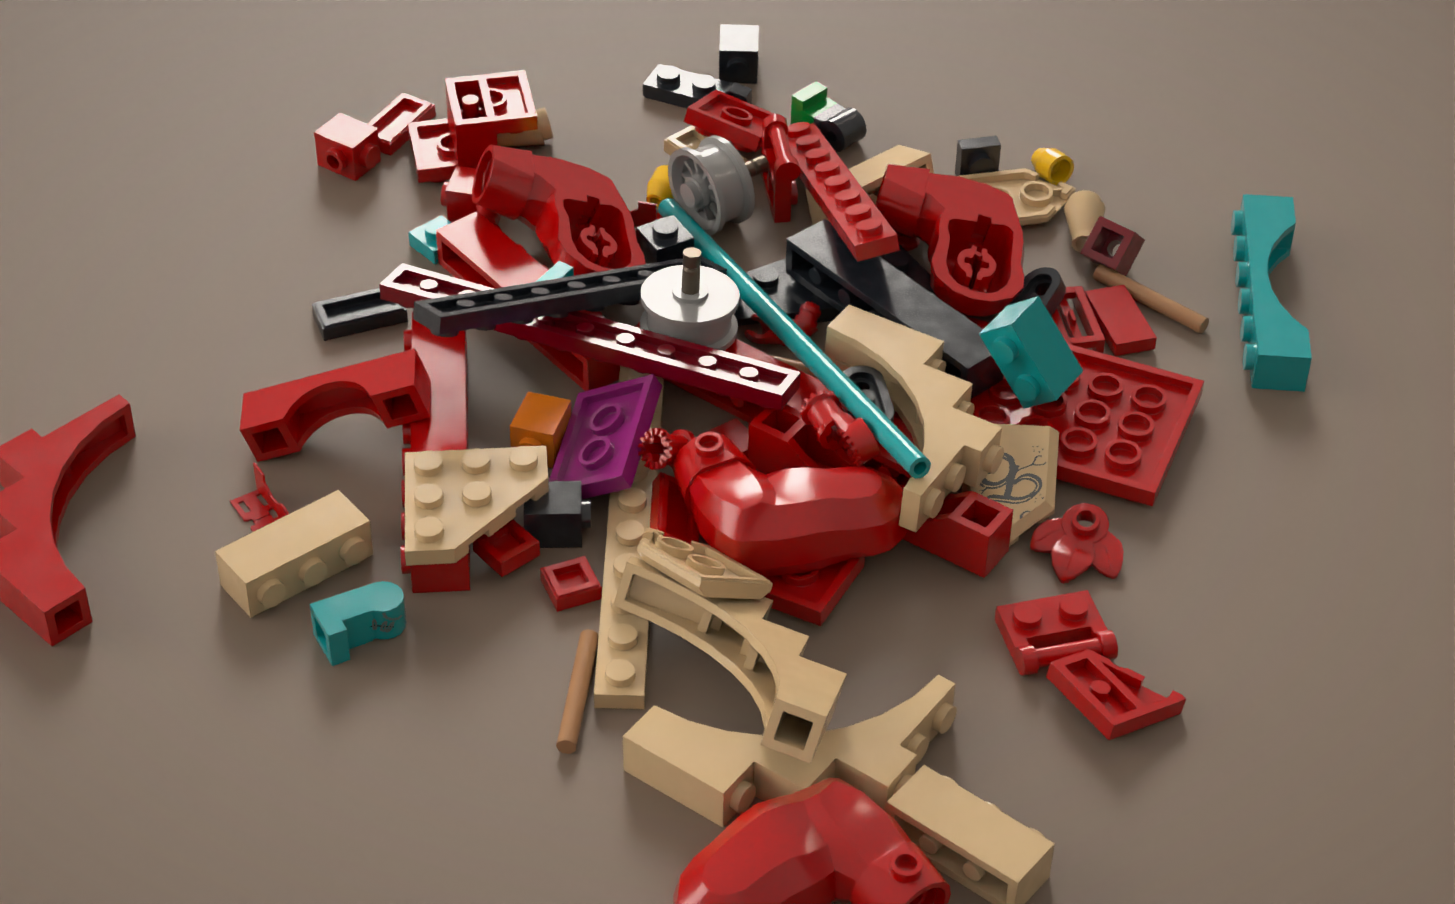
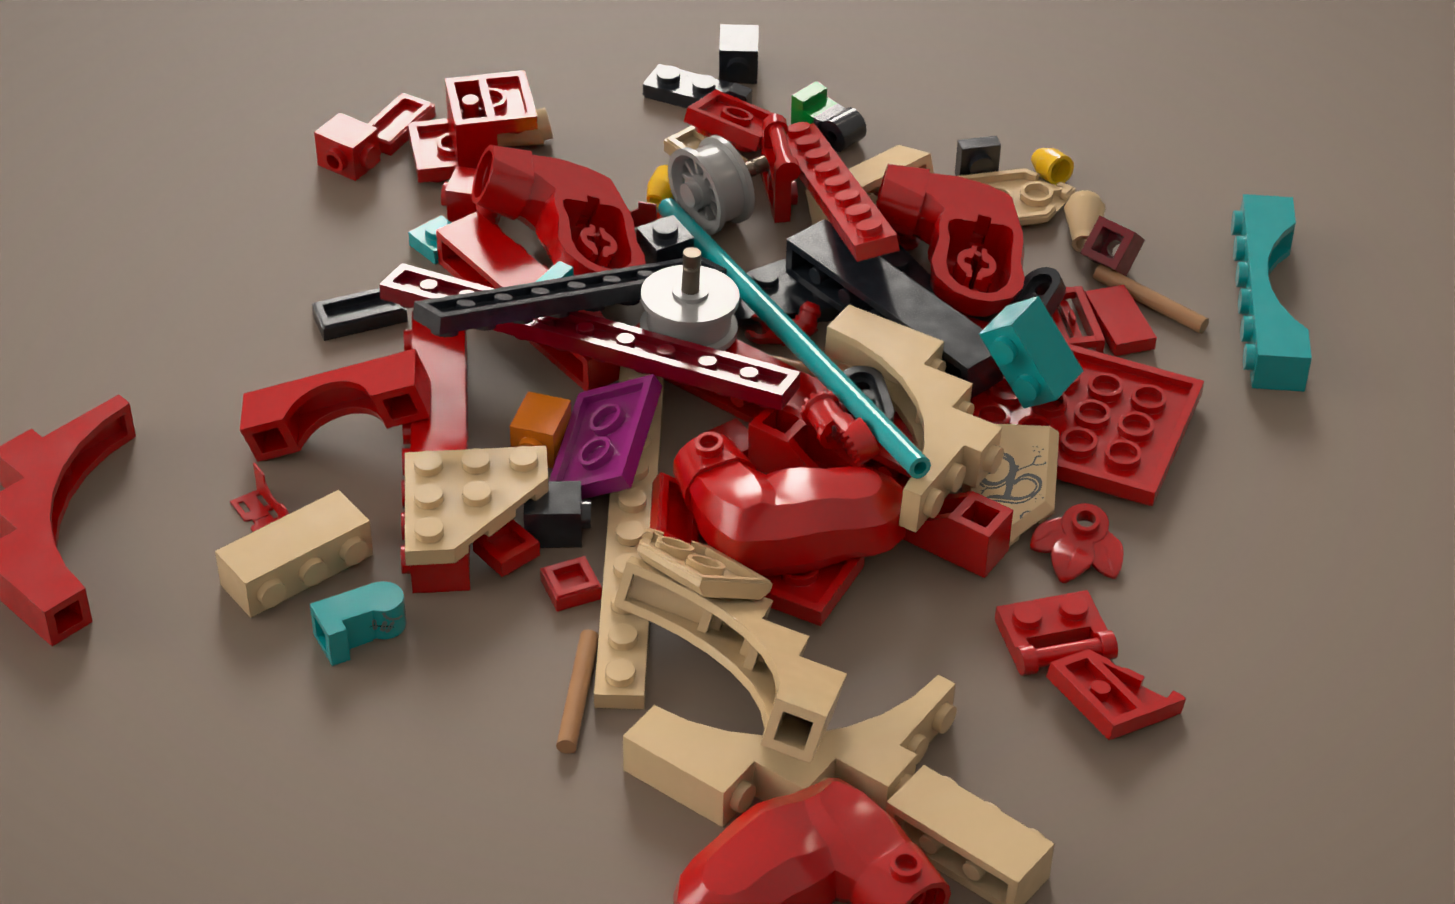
(661, 448): red connector -> none

